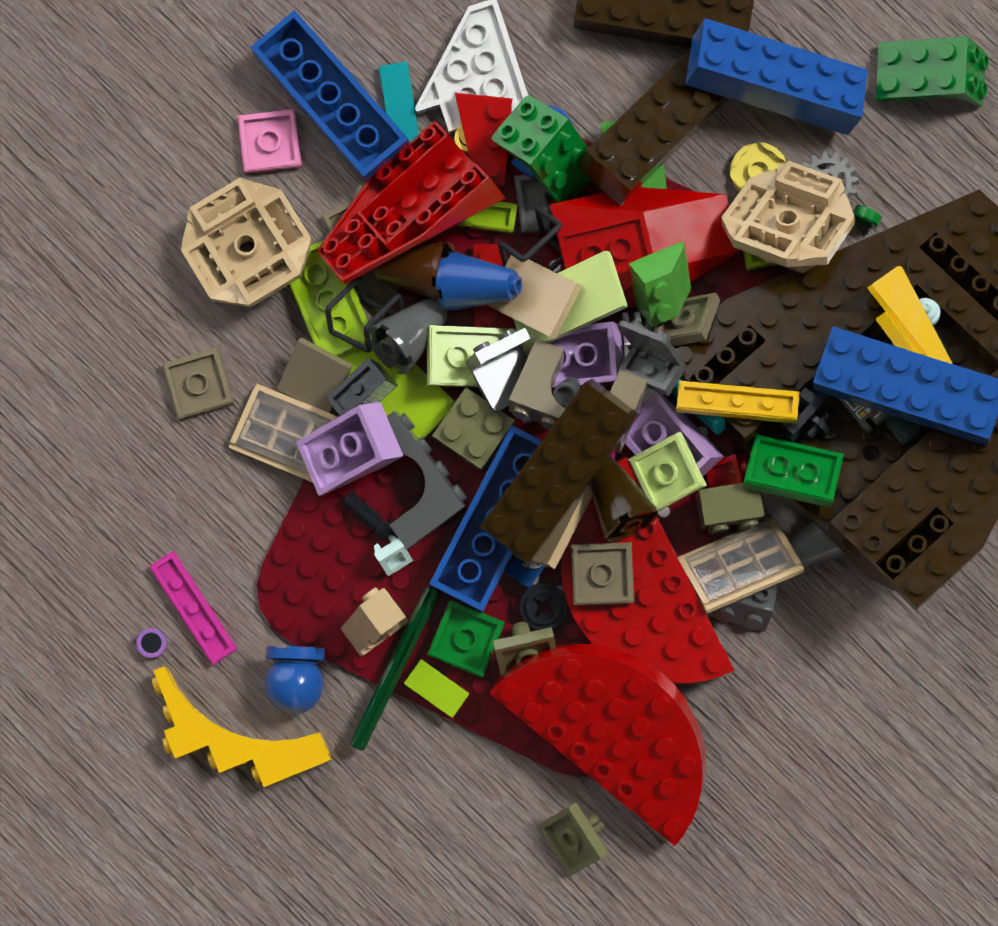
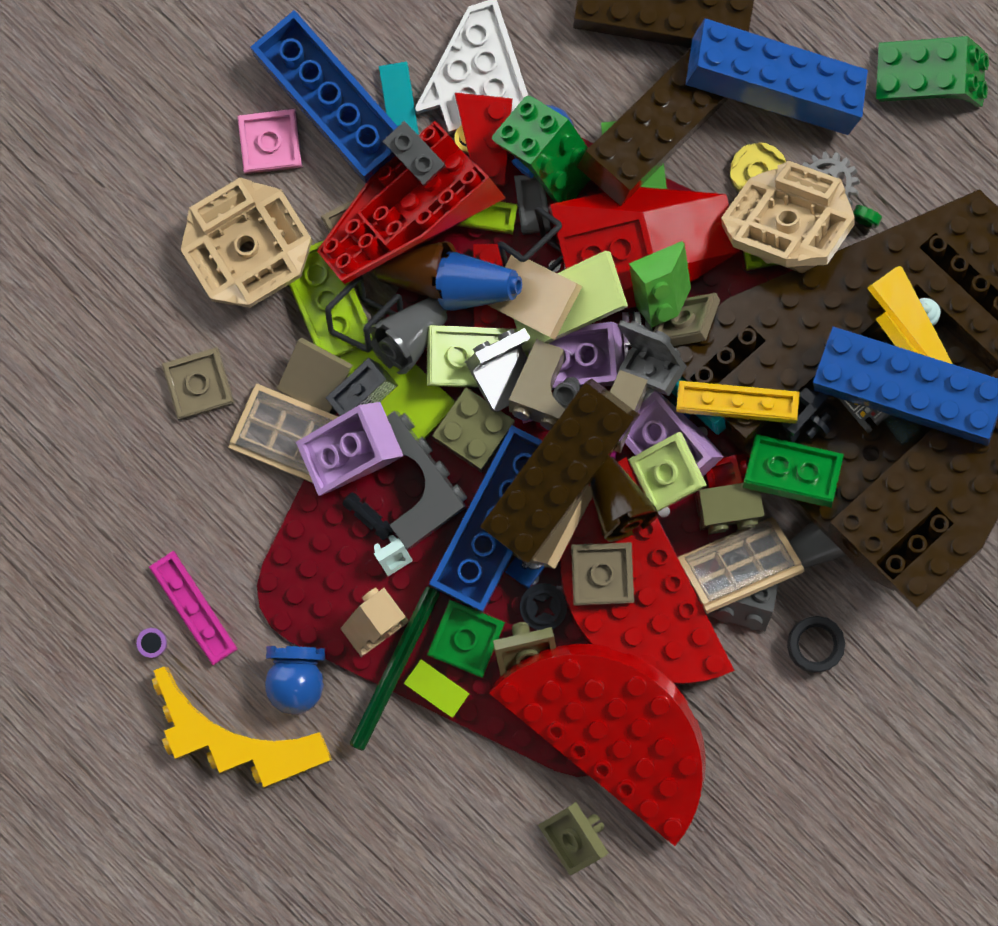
(414, 153): none -> dark grey brick
(838, 640): none -> black tyre

